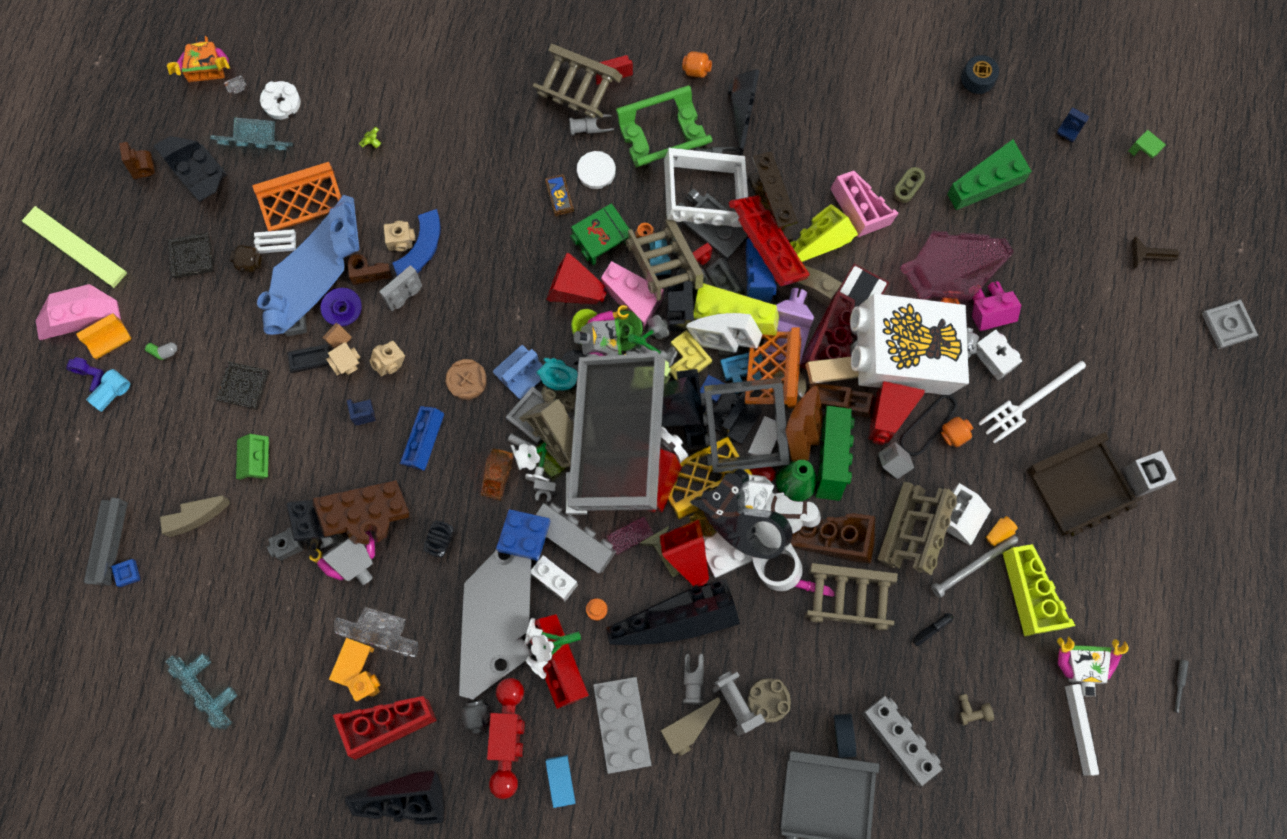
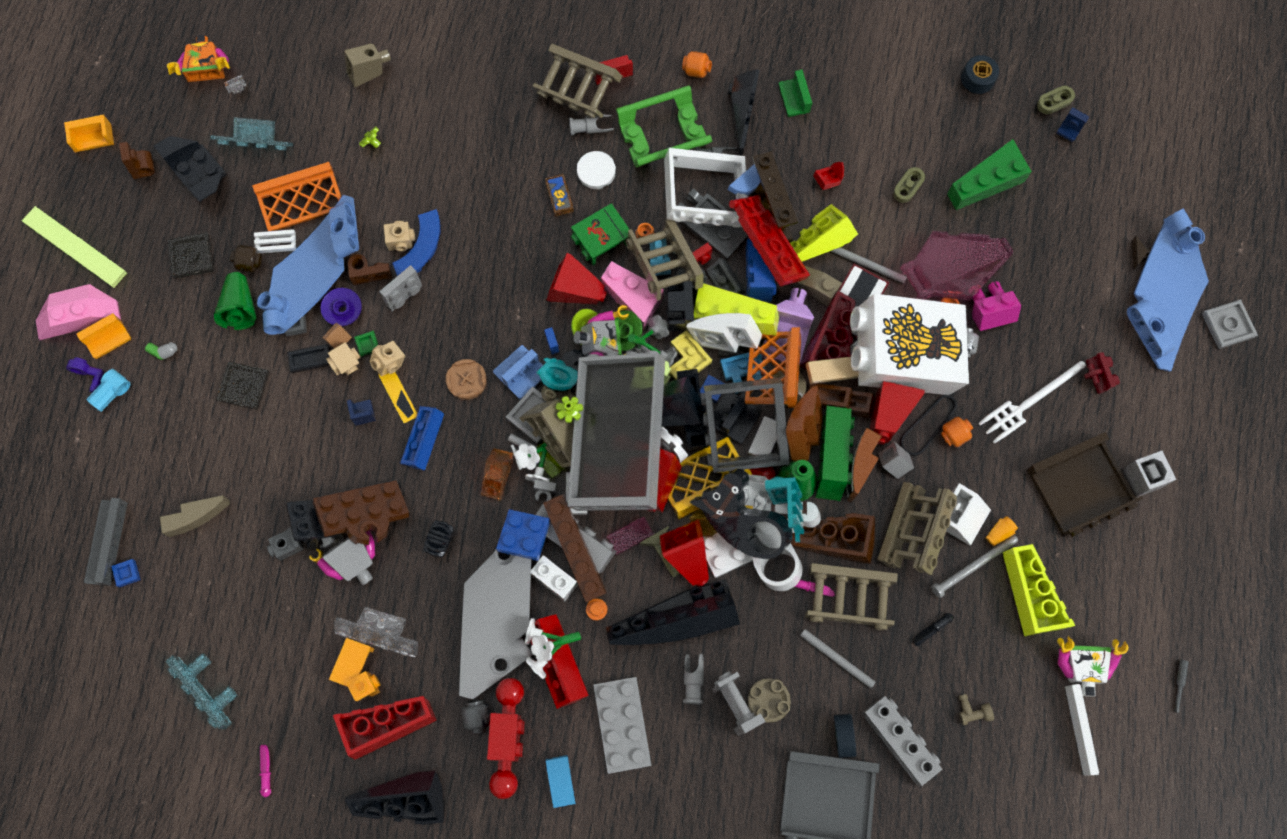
(89, 133): none -> light orange panel
(235, 303): none -> green cone
(252, 456): bright green panel -> none
(264, 768): none -> dark pink piece
(279, 89): white plate -> none
(364, 63): none -> dark tan torso
(366, 343): none -> green tile
(399, 397): none -> yellow sticker
(551, 340): none -> blue tile
(569, 409): none -> lime plant
(575, 548): none -> reddish brown plate
(686, 730): dark tan slope -> none
(746, 183): none -> medium blue tile
(787, 491): none -> teal plate
(796, 95): none -> green panel
(830, 176): none -> red plate
(837, 658): none -> light grey bar
(861, 204): bright pink wedge -> none
(862, 462): none -> dark orange slope
(870, 264): none -> light grey bar
(997, 364): white brick -> none
(1054, 100): none -> olive plate
(1100, 373): none -> dark red hips
(1148, 144): bright green panel -> none
(1169, 289): none -> medium blue panel

